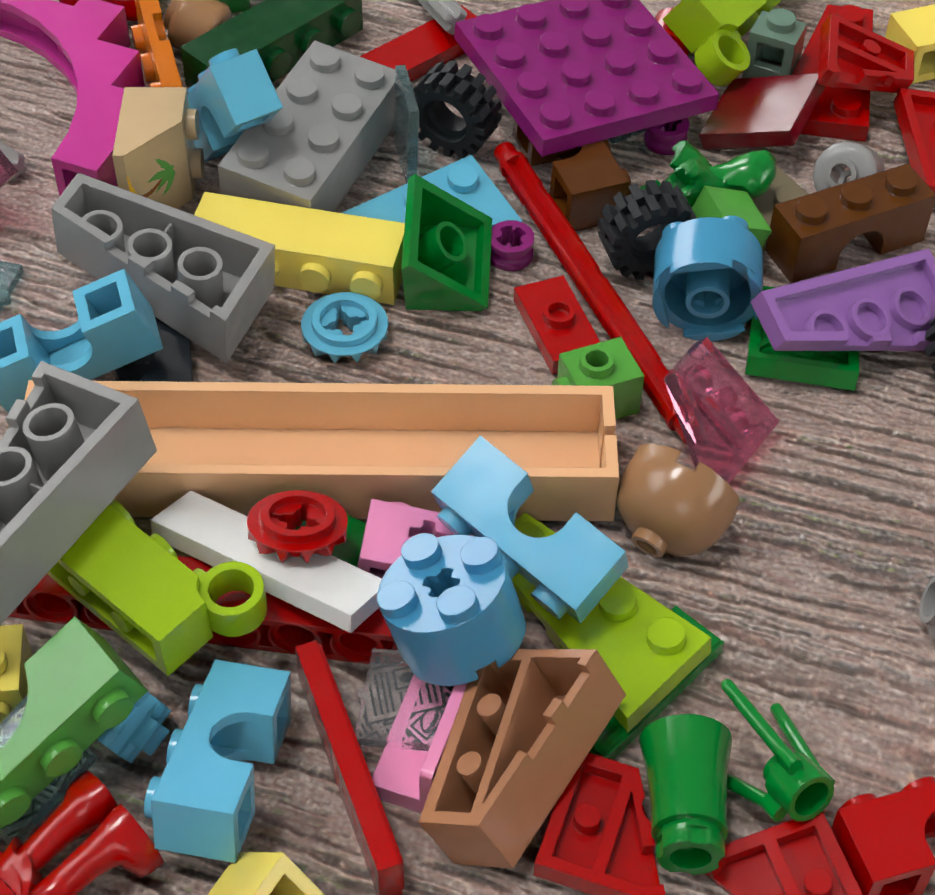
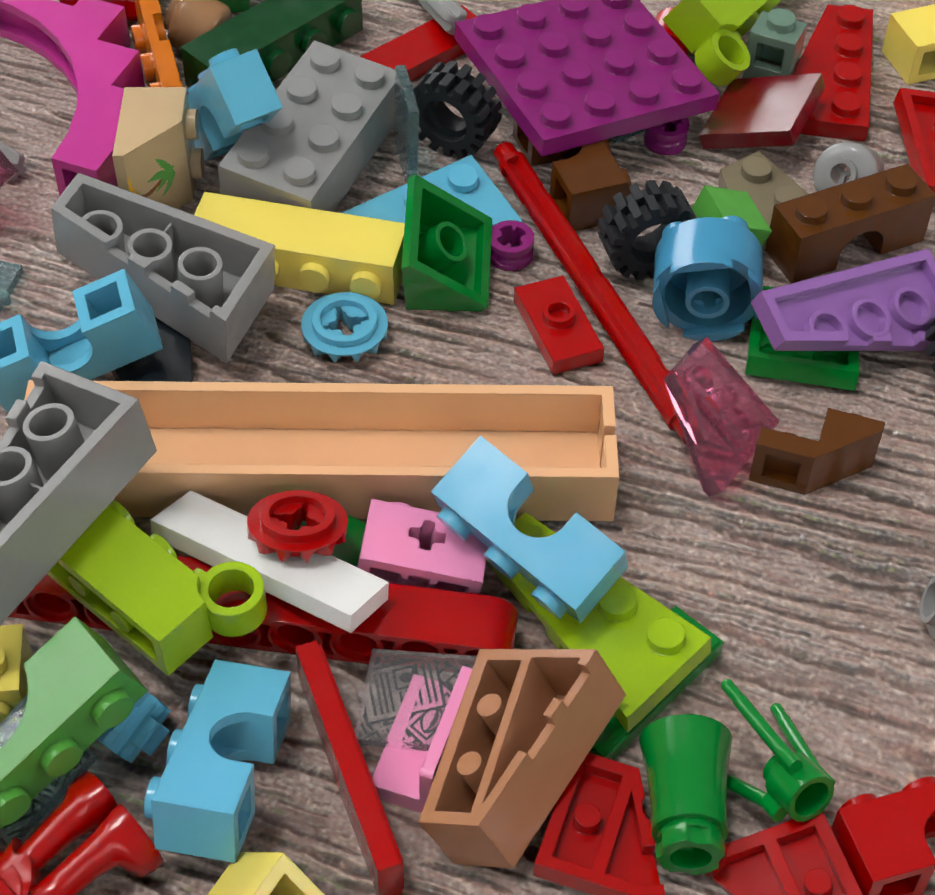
(451, 607): dark azure brick -> none
(605, 365): bright green brick -> none
(672, 505): medium nougat cylinder -> none
(746, 172): green animal -> none
(805, 465): none -> reddish brown slope
(861, 58): red wing -> none

